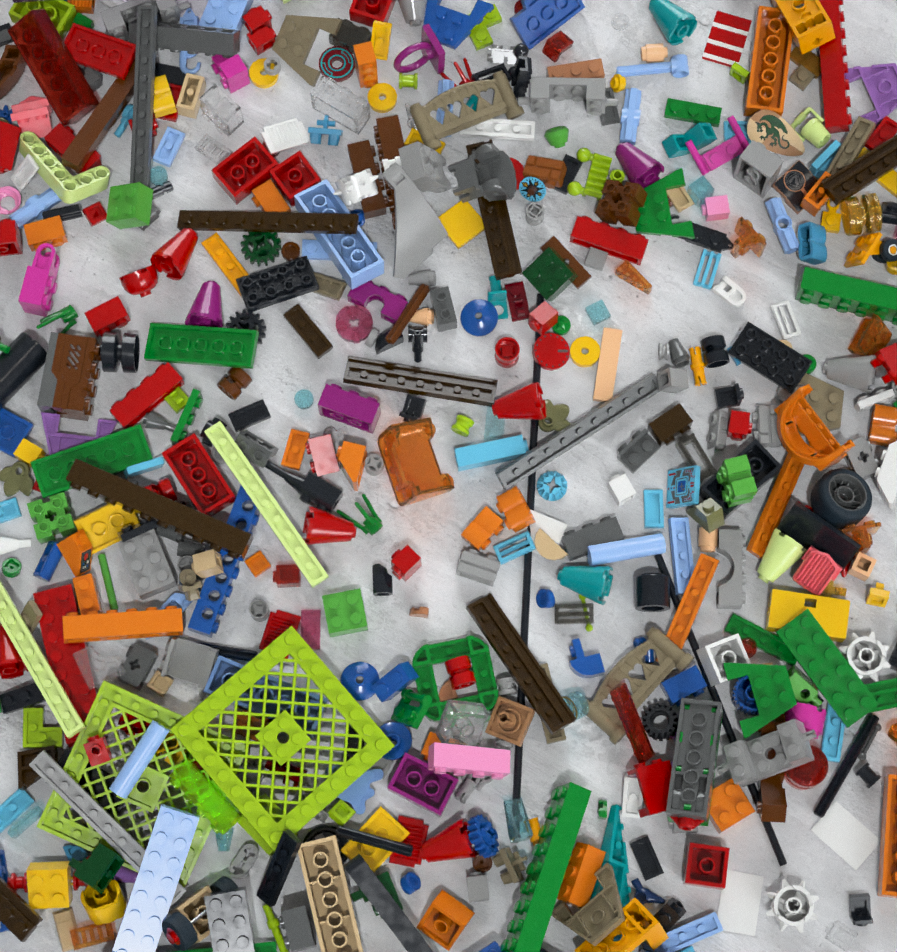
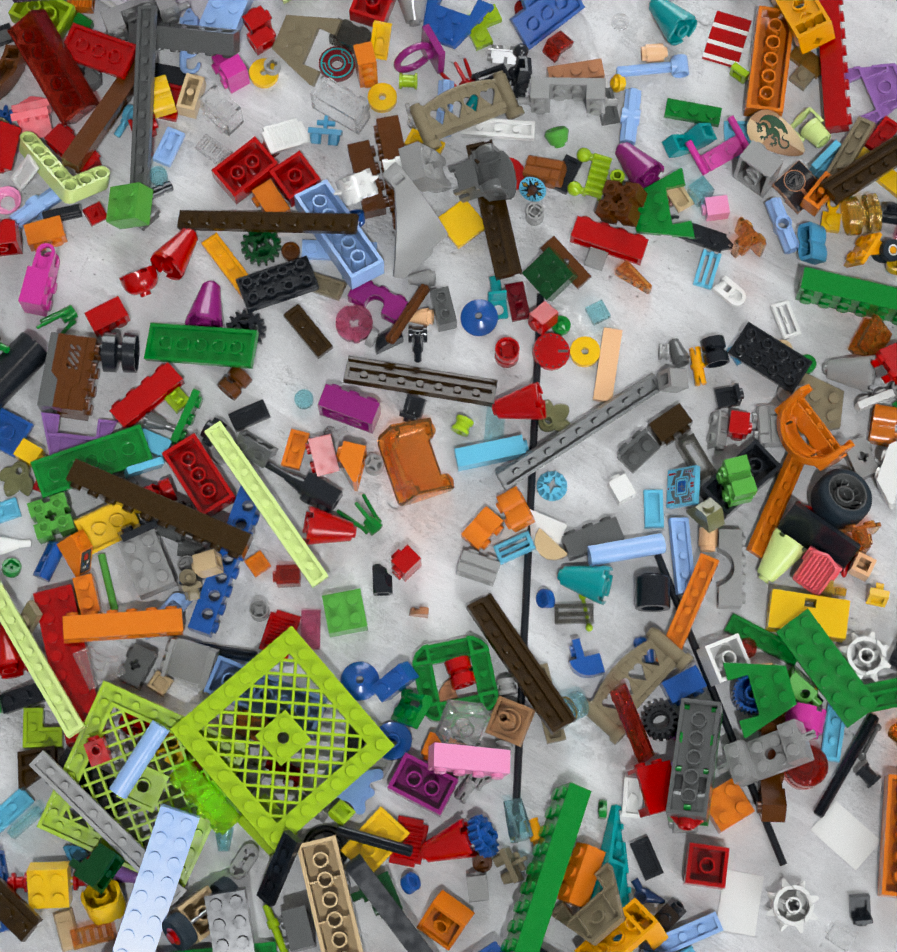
(156, 443): none -> medium azure tile

